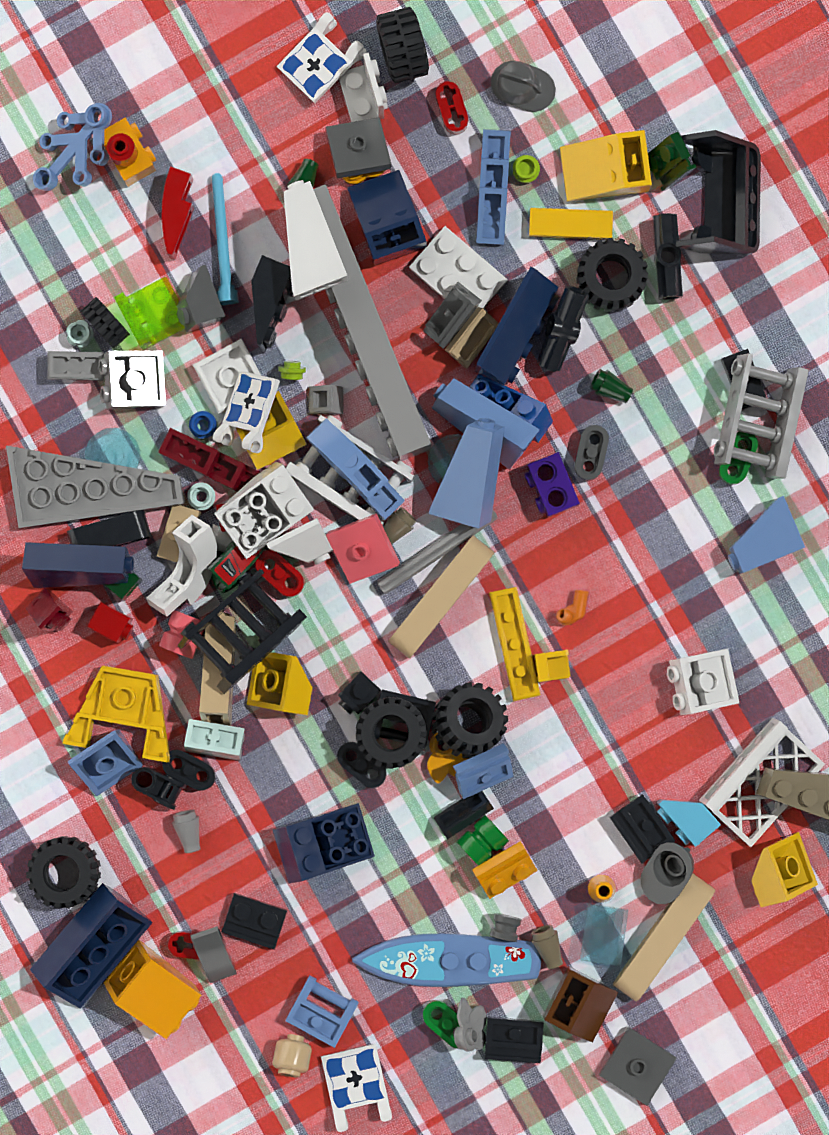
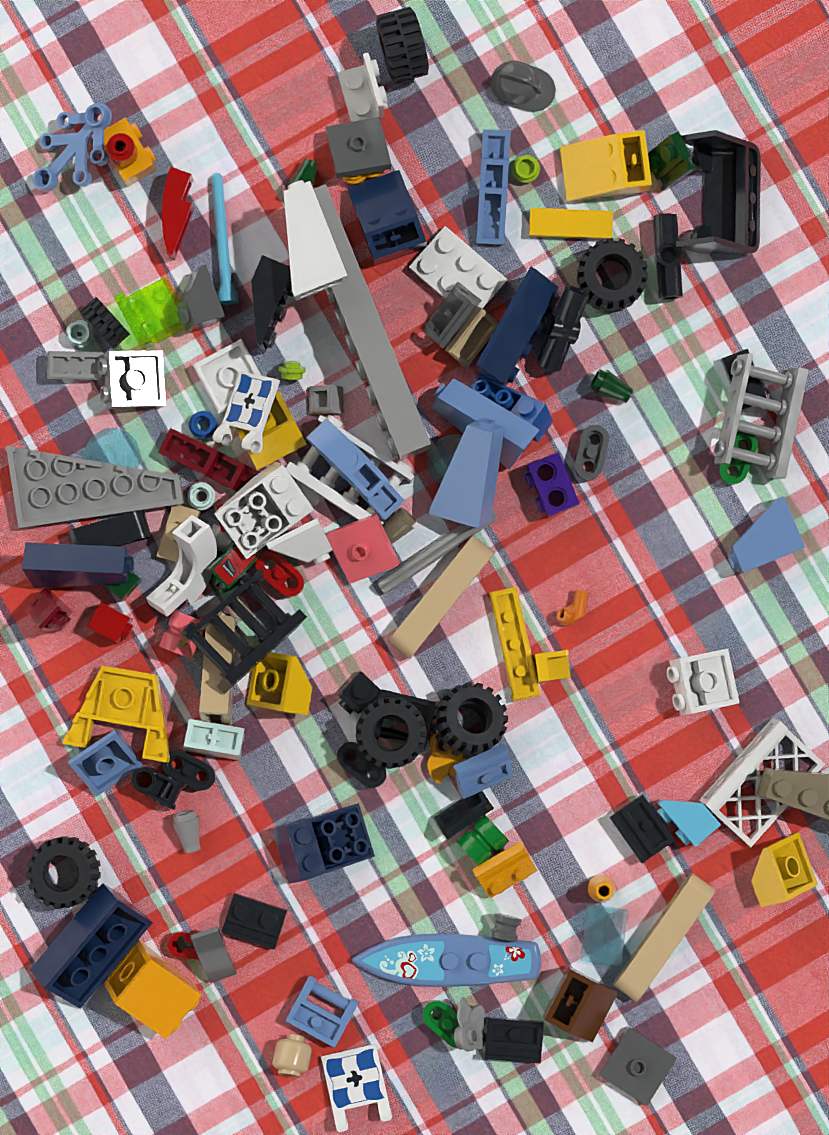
(317, 62): white flag -> none
(445, 109): red beam -> none
(547, 944): dark tan cone -> none
(667, 873): dark grey piece -> none

